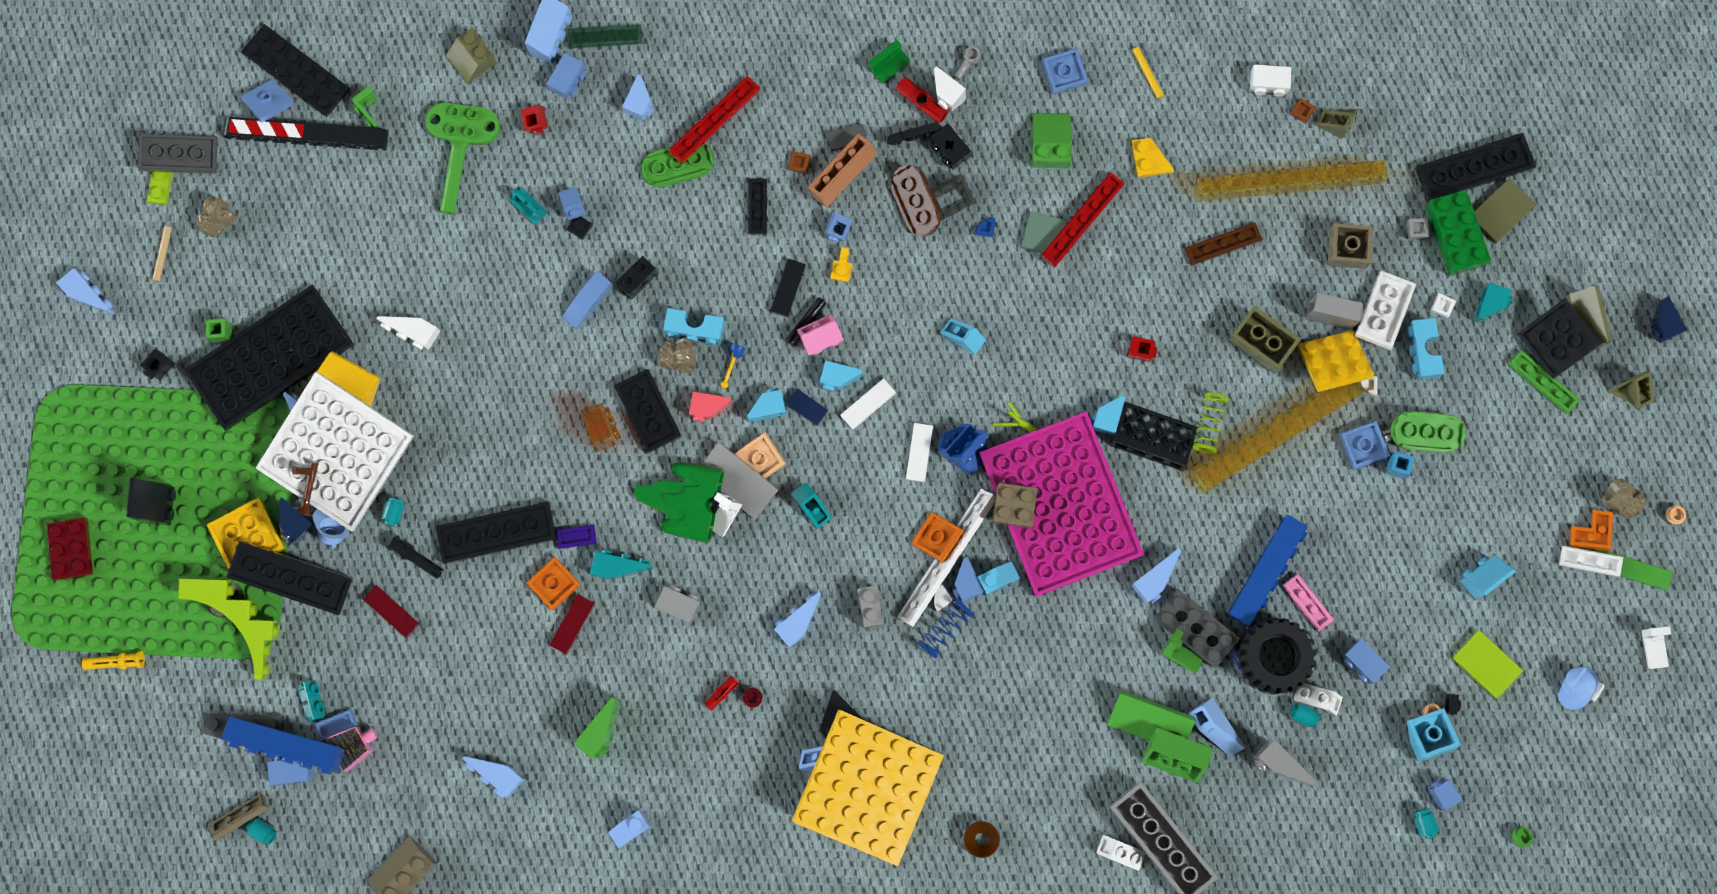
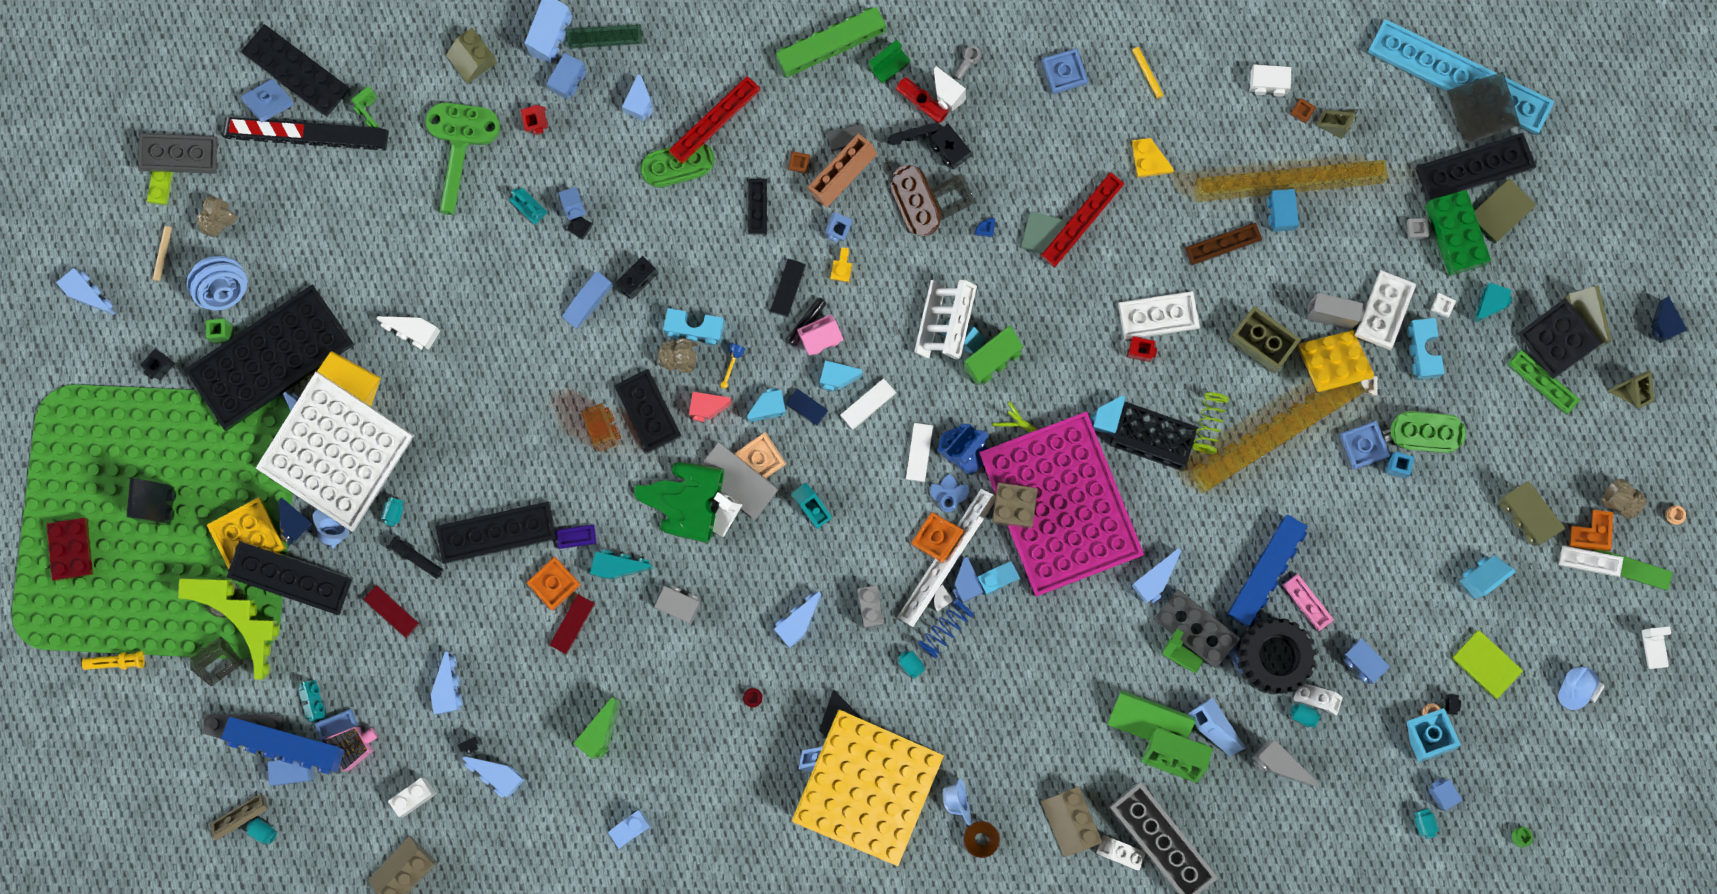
(210, 654): none -> clear smoke tile
(217, 283): none -> light blue wheel
(311, 475): reddish brown piece -> none
(412, 797): none -> white brick
(445, 691): none -> light blue slope
(470, 745): none -> black plate
(731, 683): red pin -> none
(831, 42): none -> bright green brick
(911, 663): none -> teal brick
(951, 491): none -> medium blue plate
(956, 802): none -> light blue piece
(958, 323): none -> white fence
(993, 356): none -> bright green slope
(1051, 140): bright green slope -> none
(1071, 821): none -> dark tan slope
(1158, 315): none -> white tile
(1283, 210): none -> dark azure brick
(1350, 245): dark tan brick -> none
(1450, 70): none -> medium azure plate
(1483, 107): none -> clear smoke plate
(1531, 514): none -> olive slope

